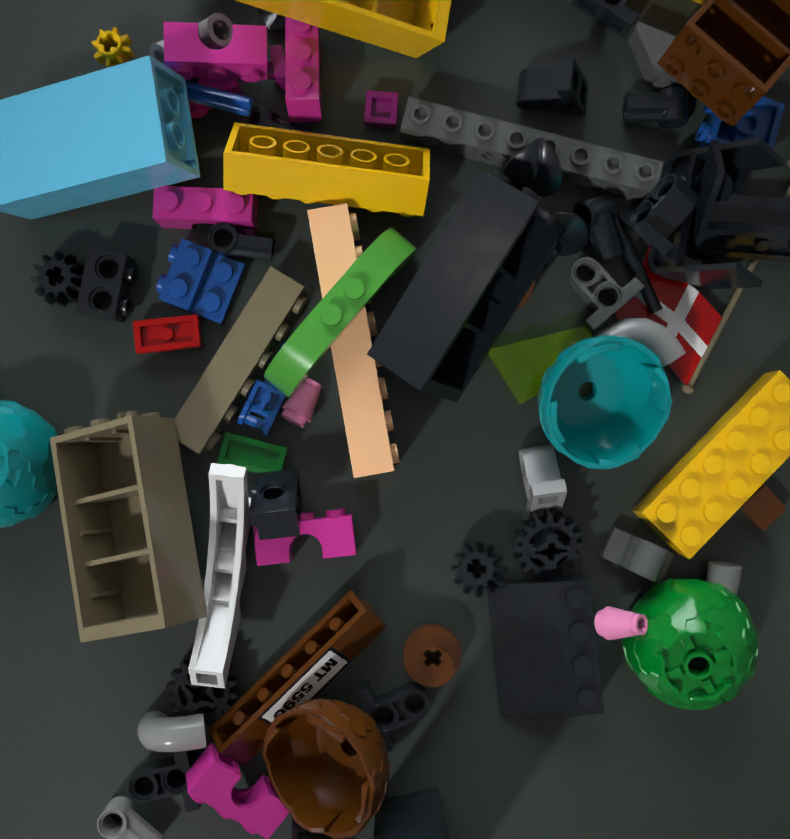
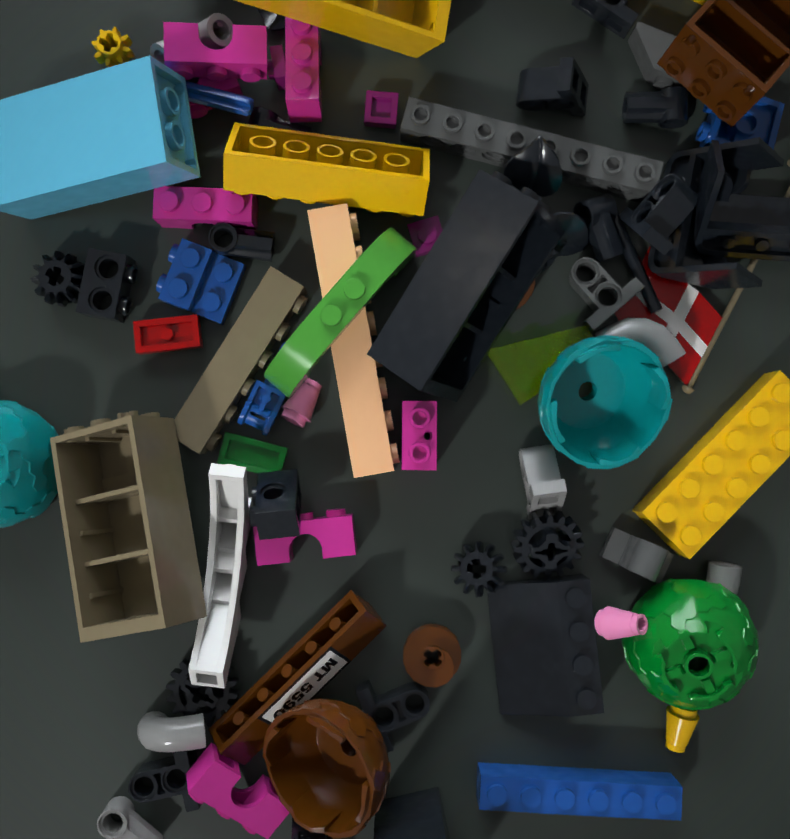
(416, 451): none -> dark pink window
(424, 234): none -> magenta plate
(578, 791): none -> blue brick
(679, 727): none -> yellow cone
(763, 507): reddish brown tile -> none

